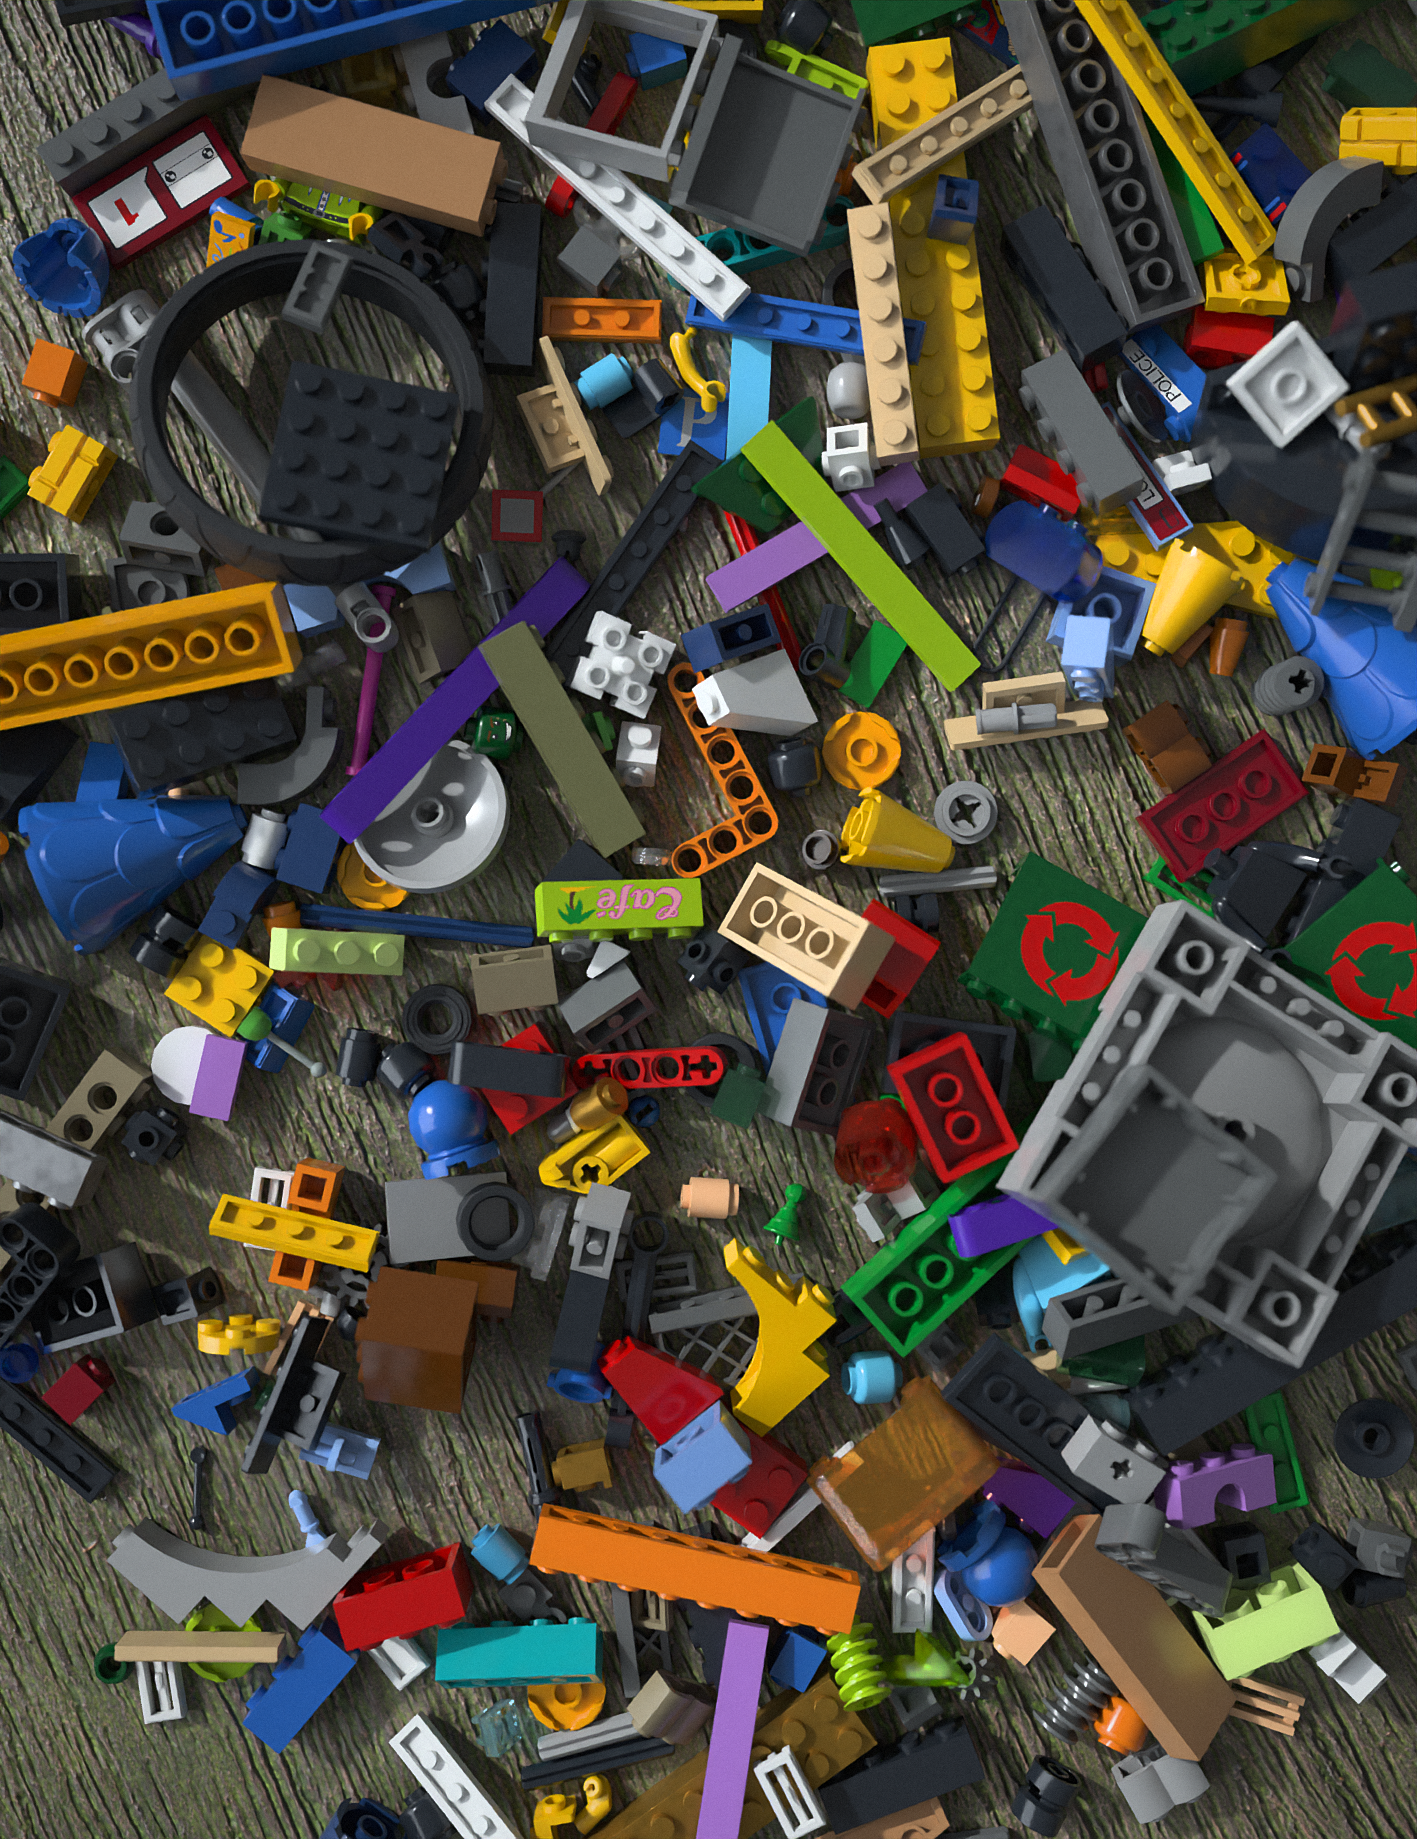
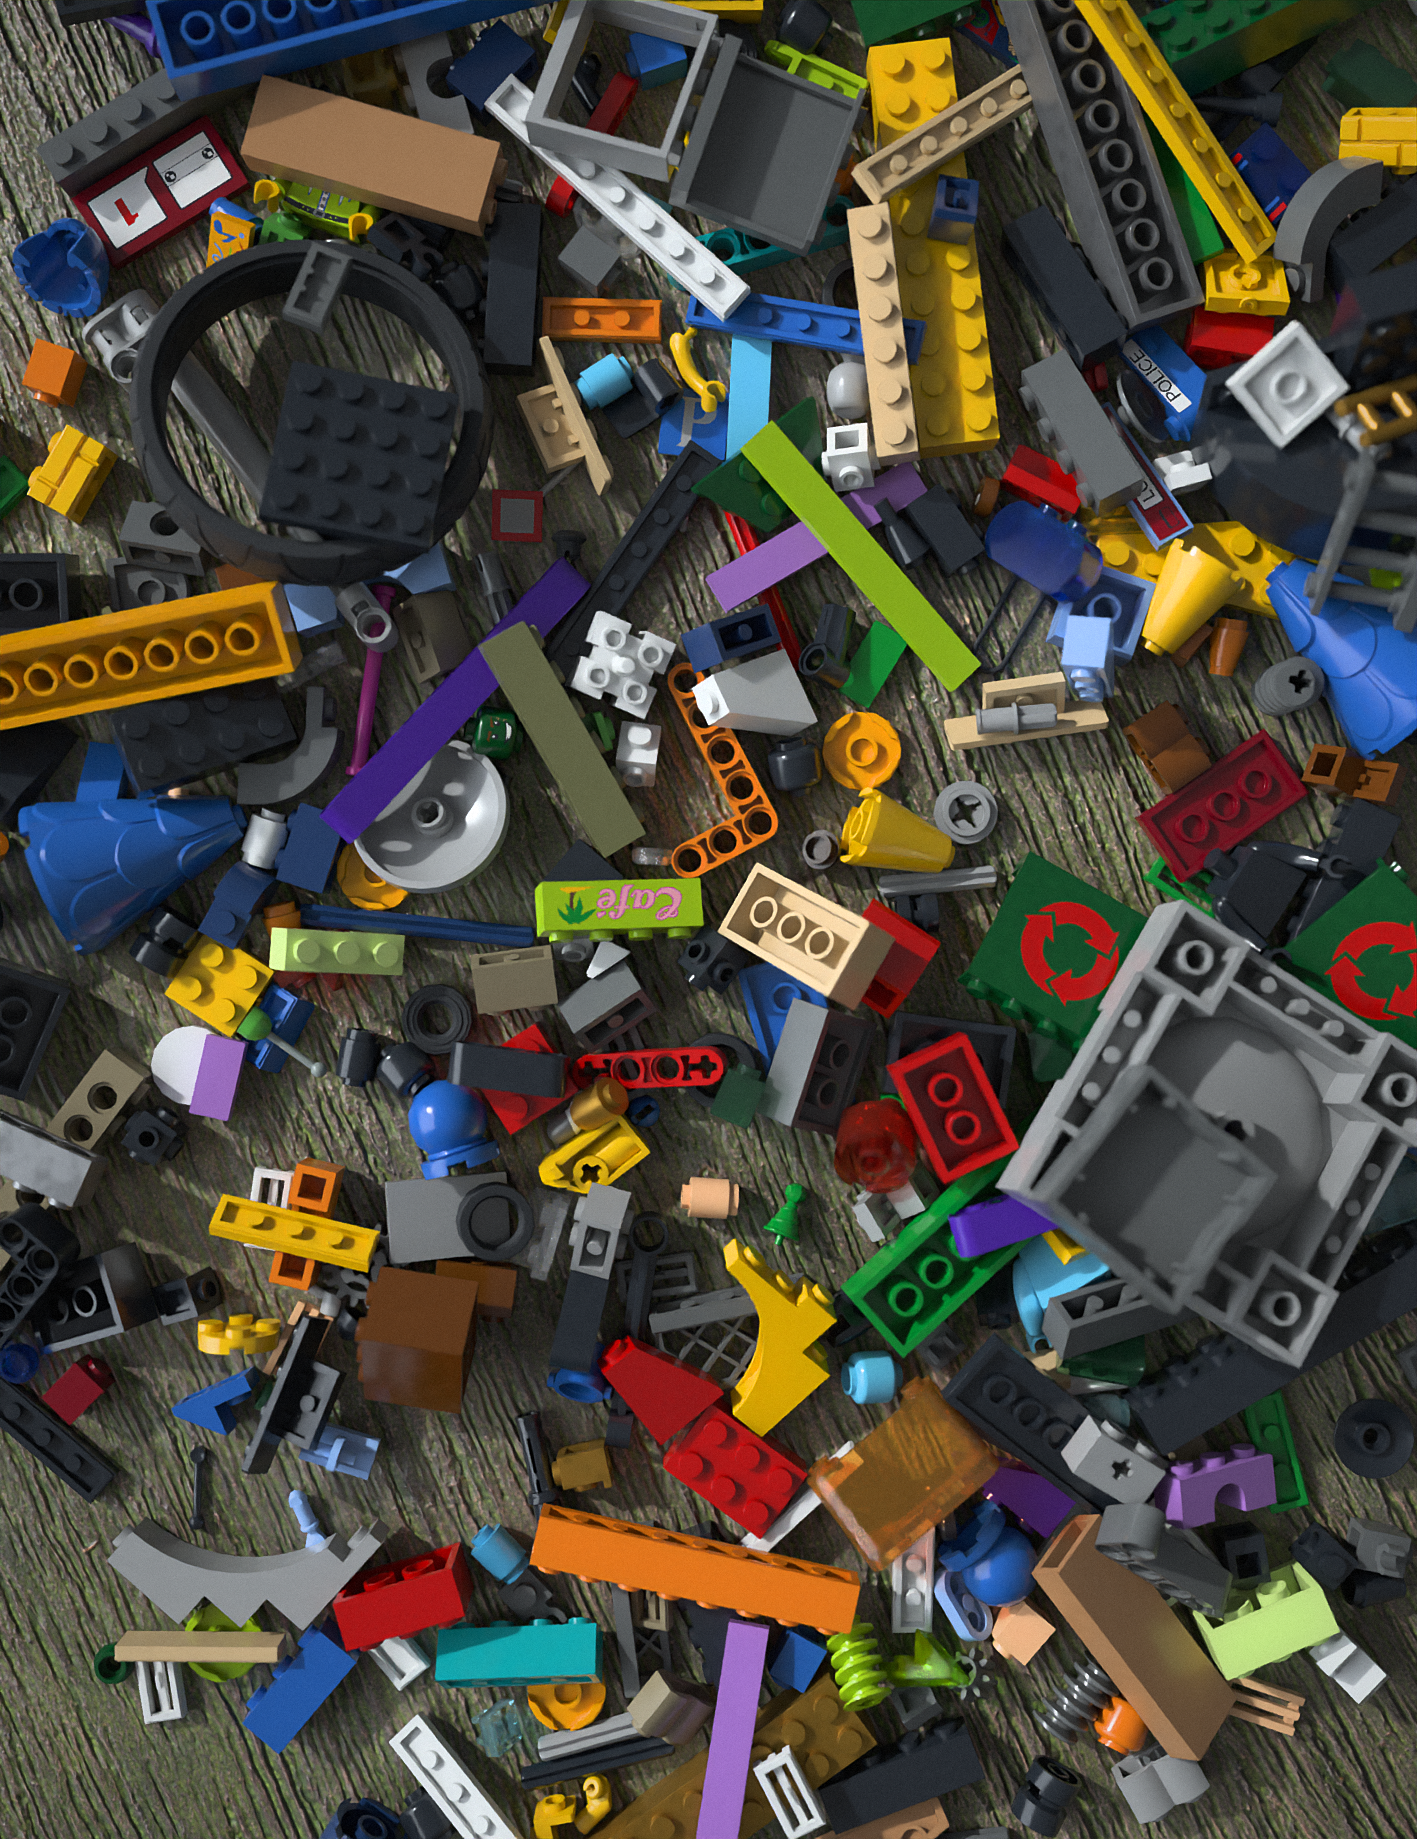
(703, 1458): medium blue brick -> none

